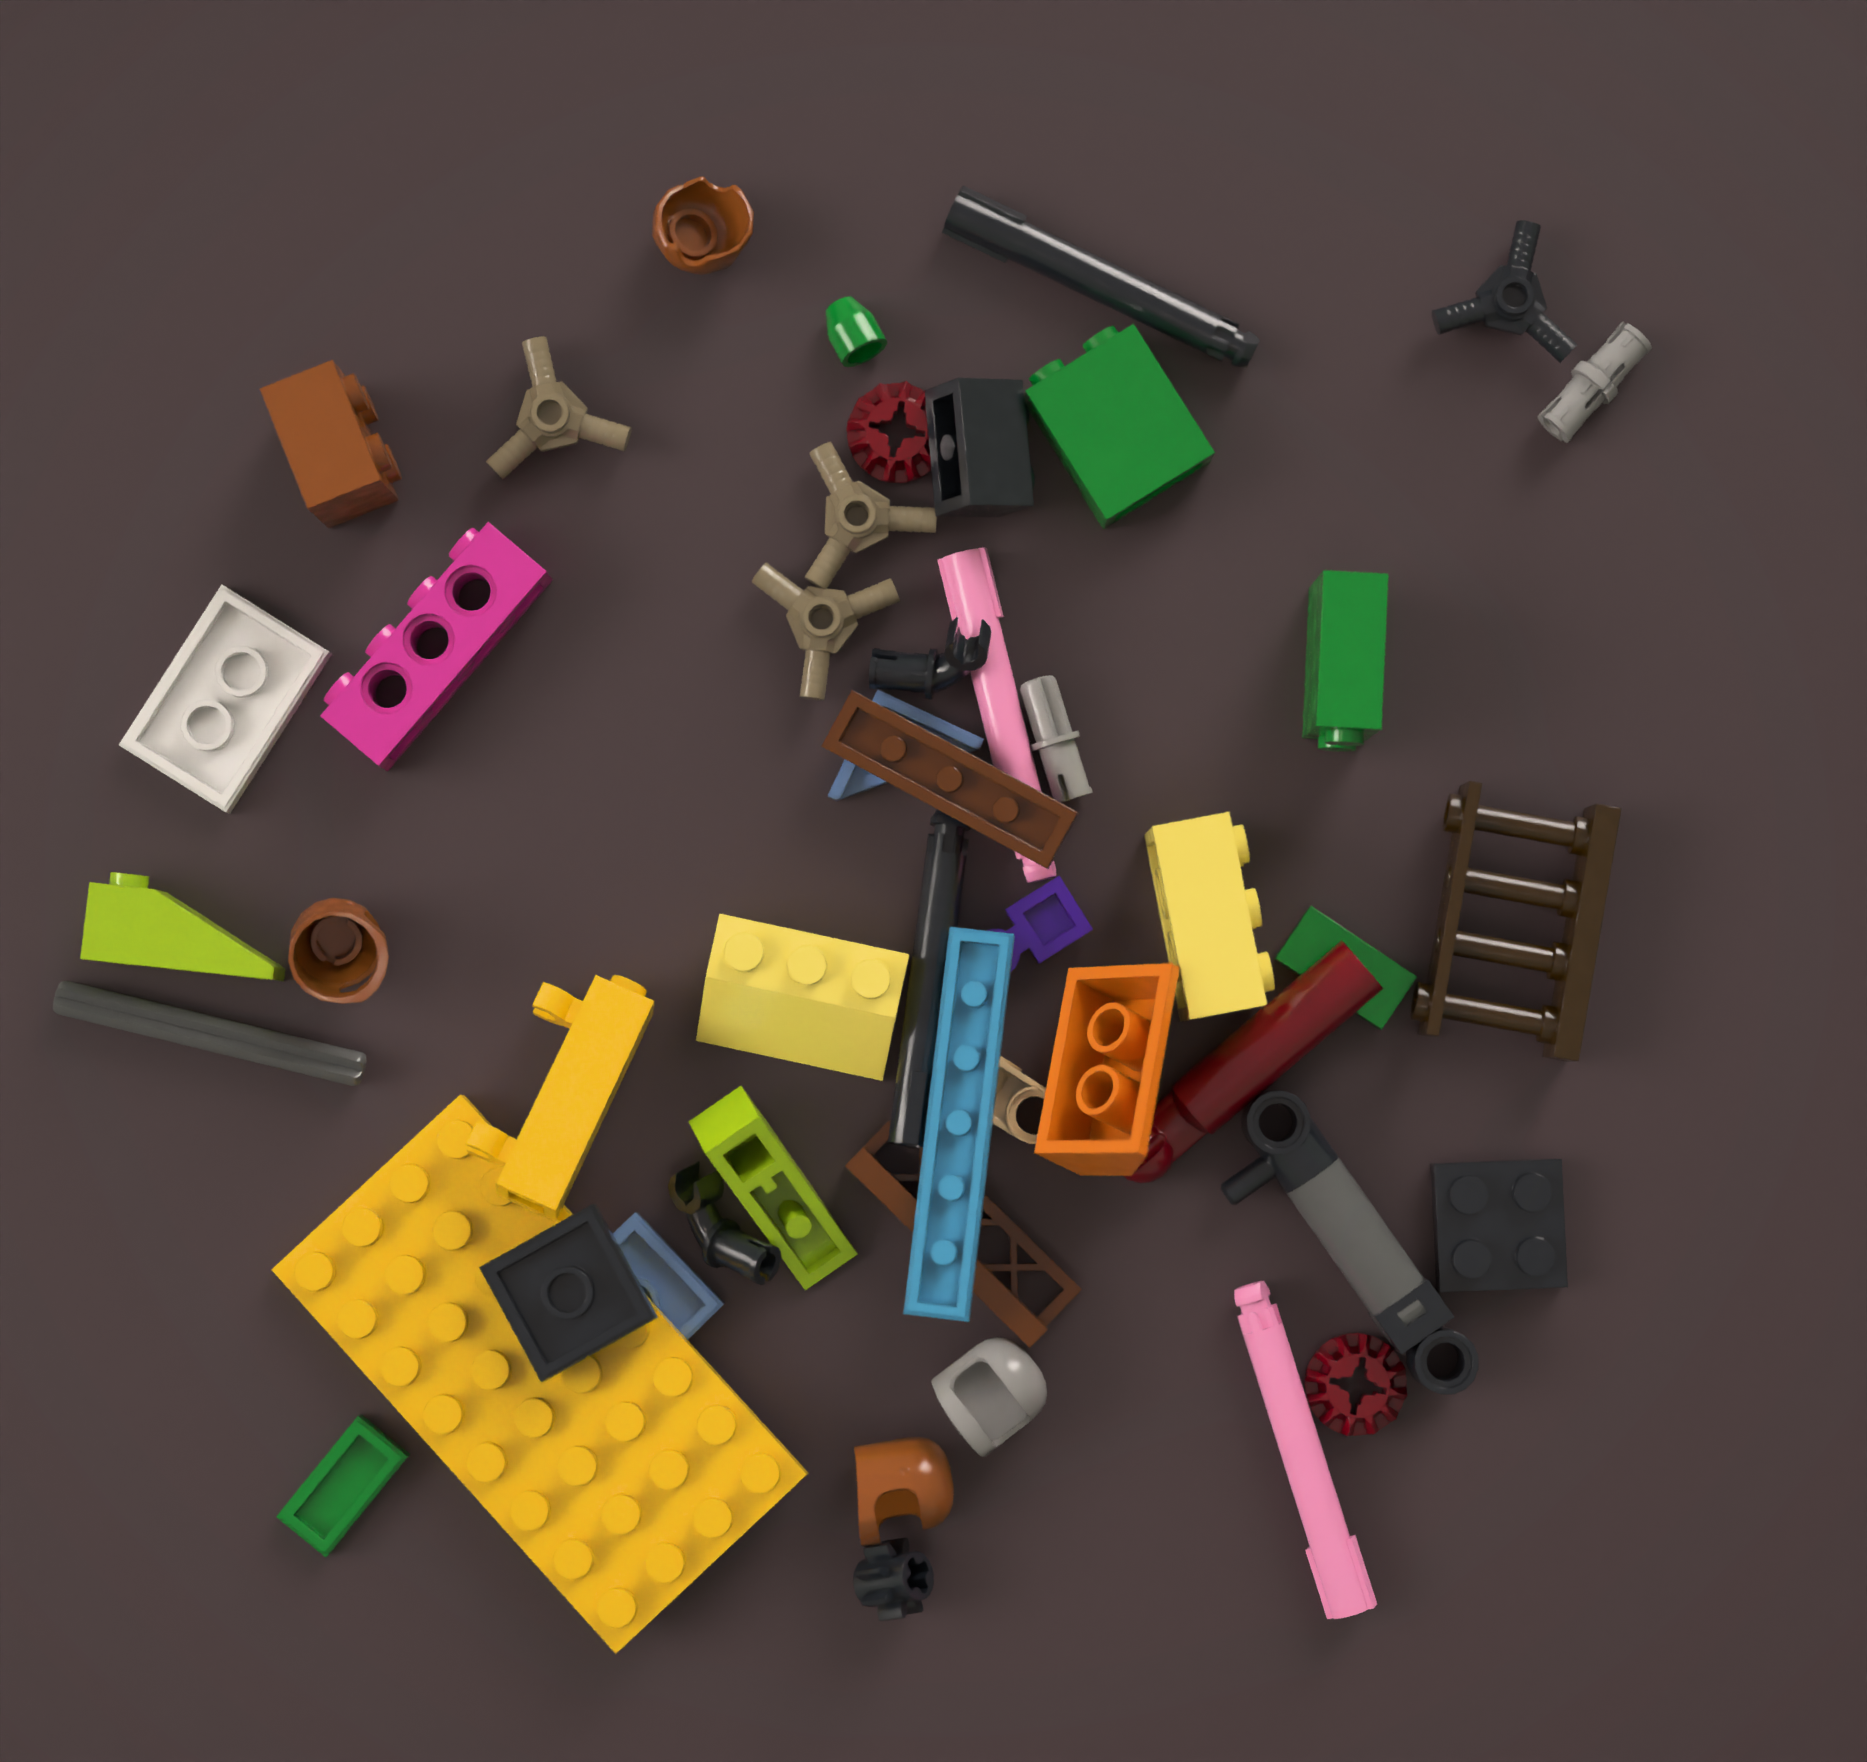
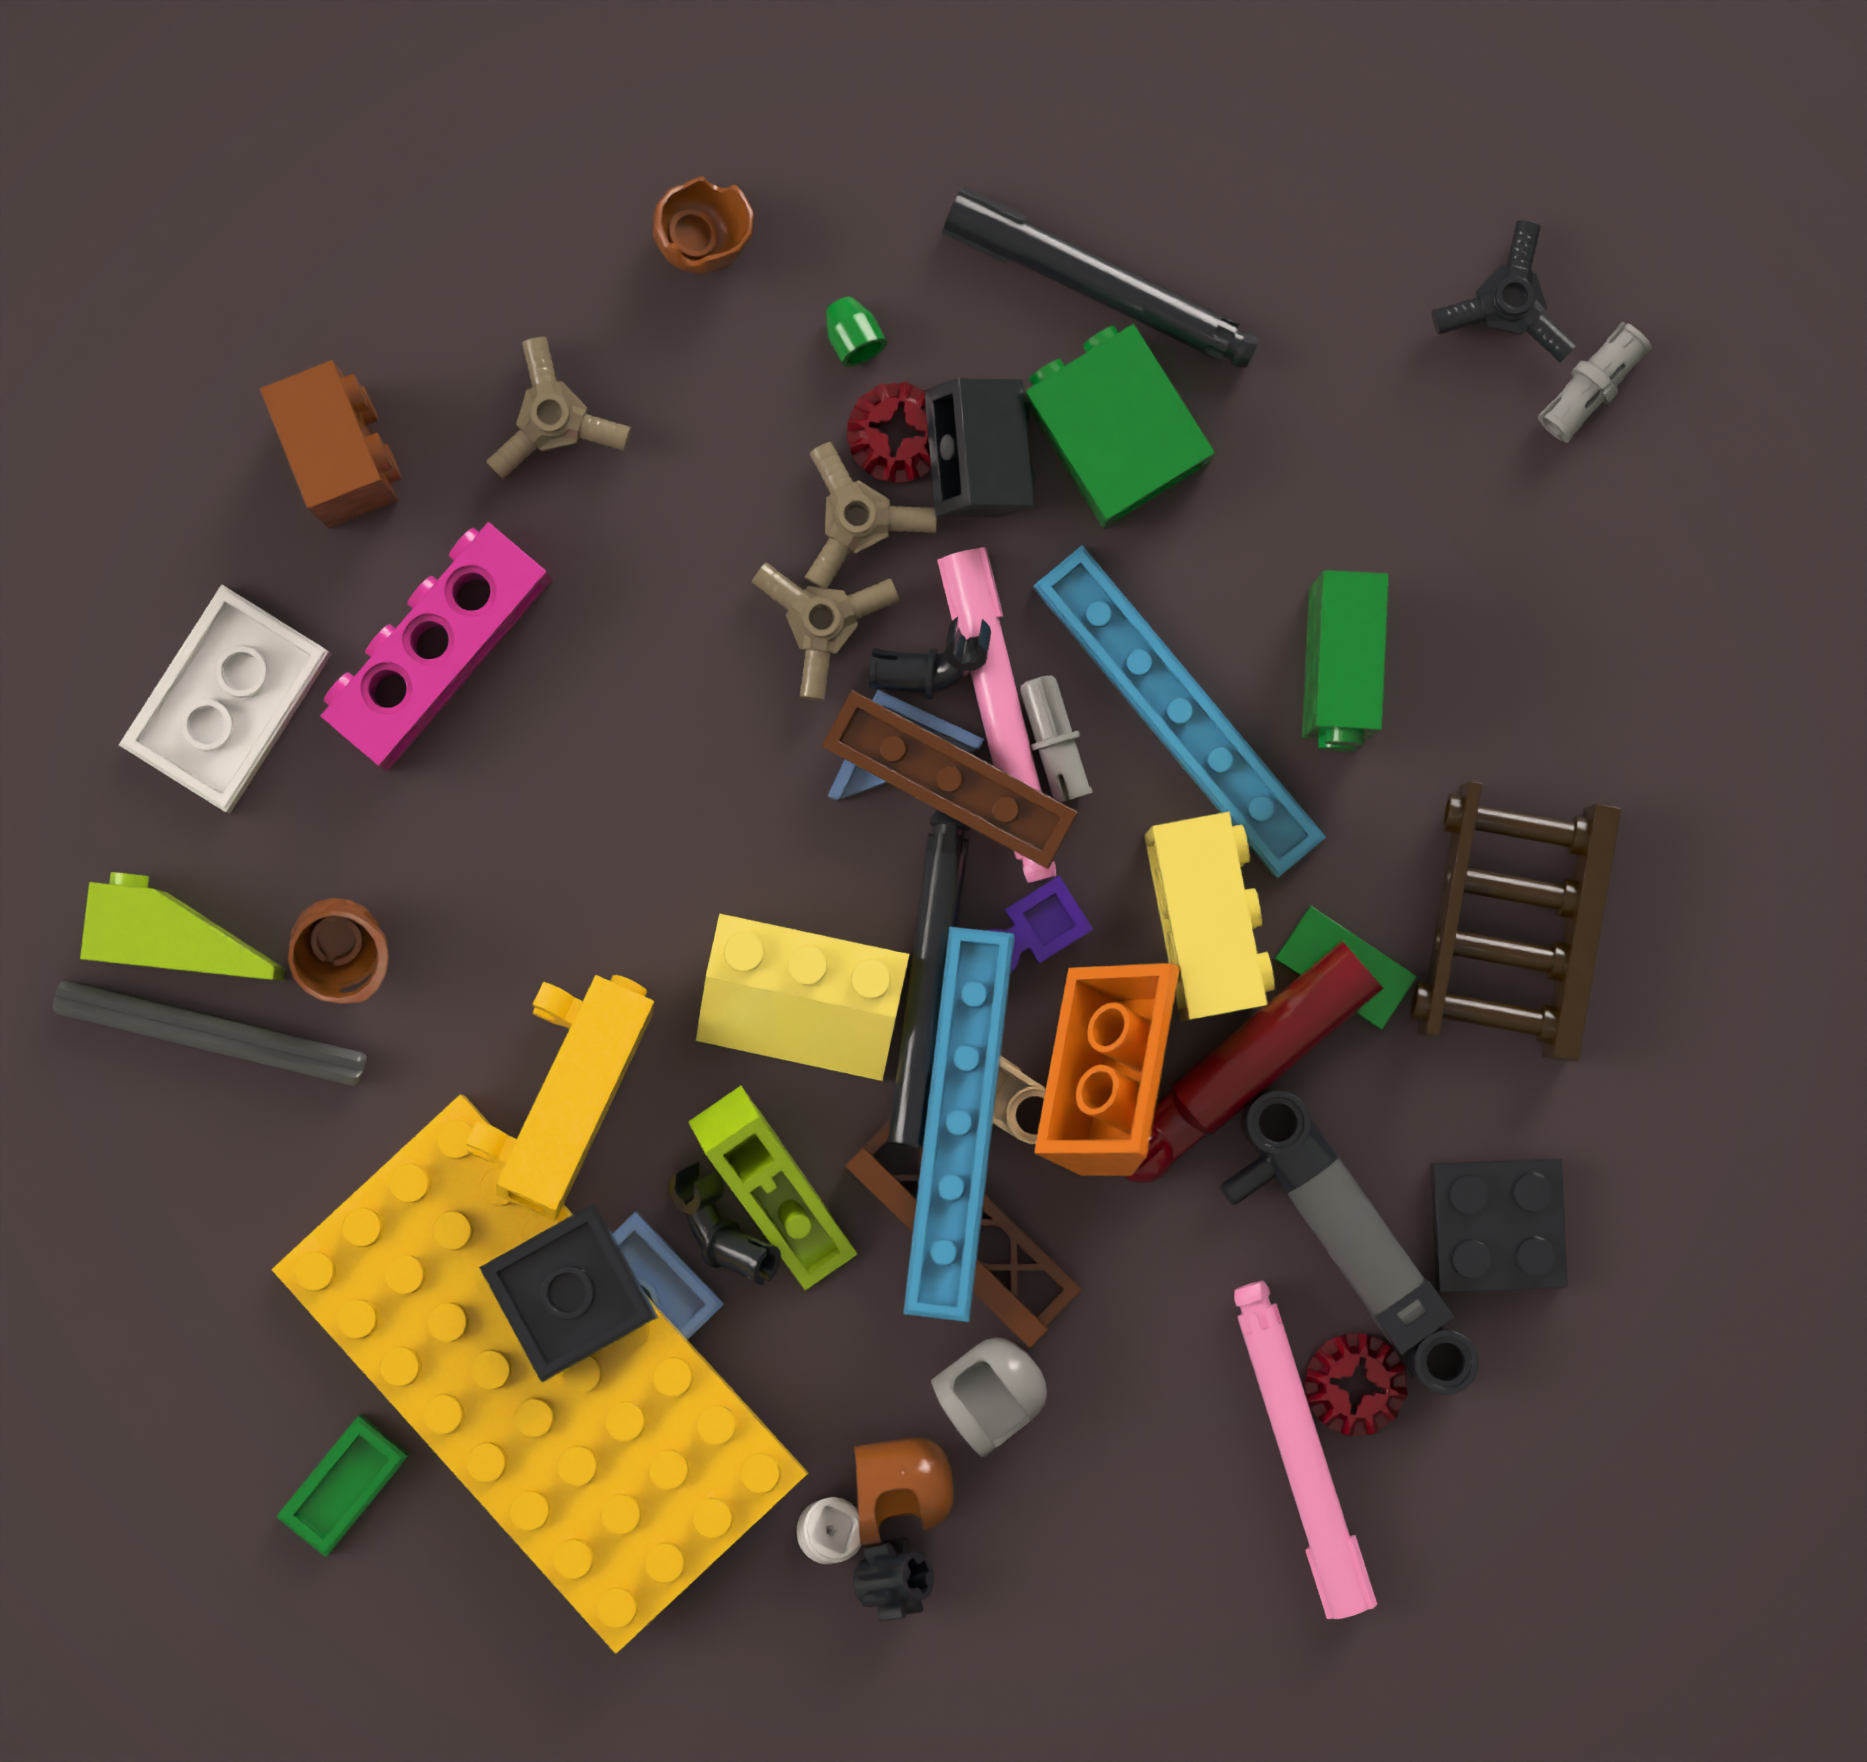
(829, 1530): none -> white tile
(1178, 711): none -> dark azure tile

